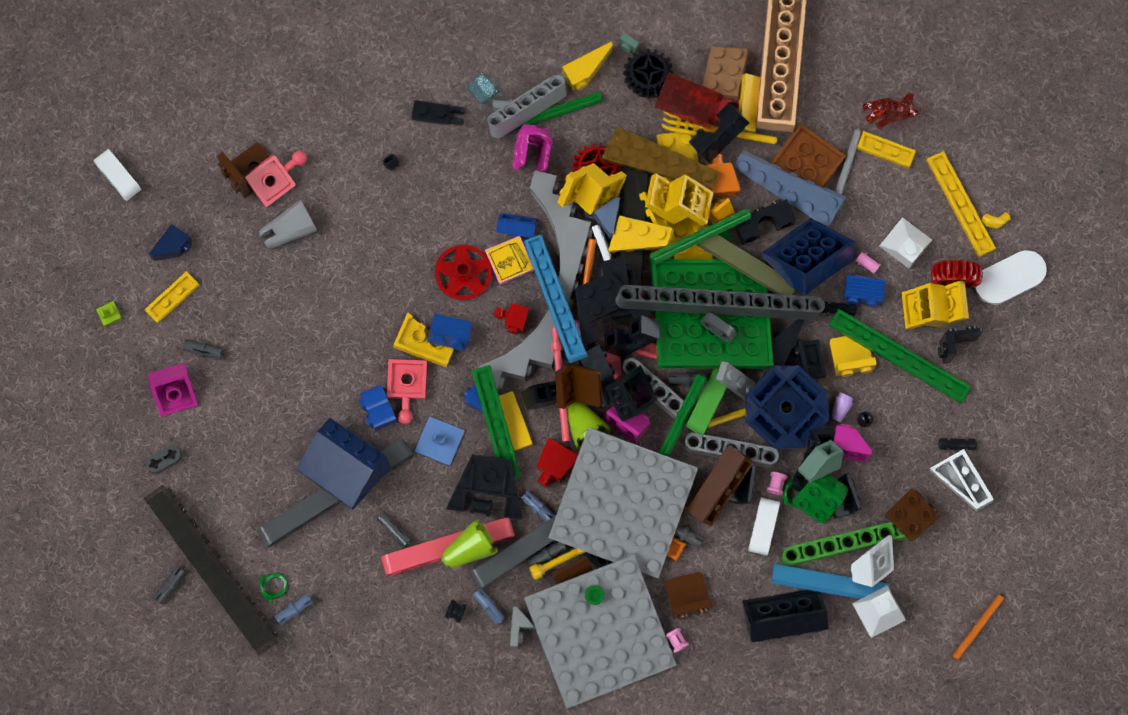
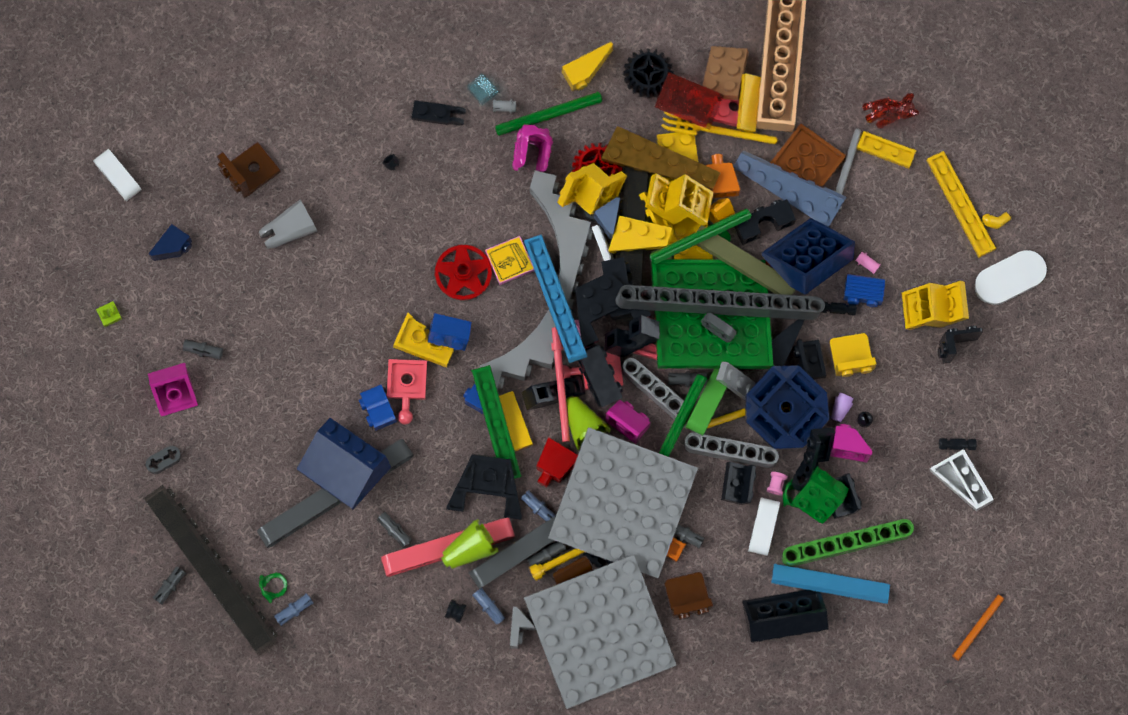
(172, 297): yellow tile -> none
(282, 180): coral plate -> none
(439, 441): medium blue piece -> none
(481, 506): black bush -> none
(515, 318): red brick -> none
(516, 225): blue slope -> none
(527, 106): light grey beam -> none
(578, 385): reddish brown bracket -> none
(589, 261): orange bar -> none
(594, 595): green tile -> none
(628, 44): sand green plate -> none
(640, 389): black window -> none
(677, 640): bright pink bush -> none
(720, 485): reddish brown brick -> none
(731, 124): black arch -> none
(822, 461): sand green slope -> none
(874, 564): white slope -> none
(879, 611): white slope -> none
(899, 356): green tile -> none
(905, 243): white slope -> none
(912, 515): reddish brown bracket -> none
(957, 270): red gear -> none

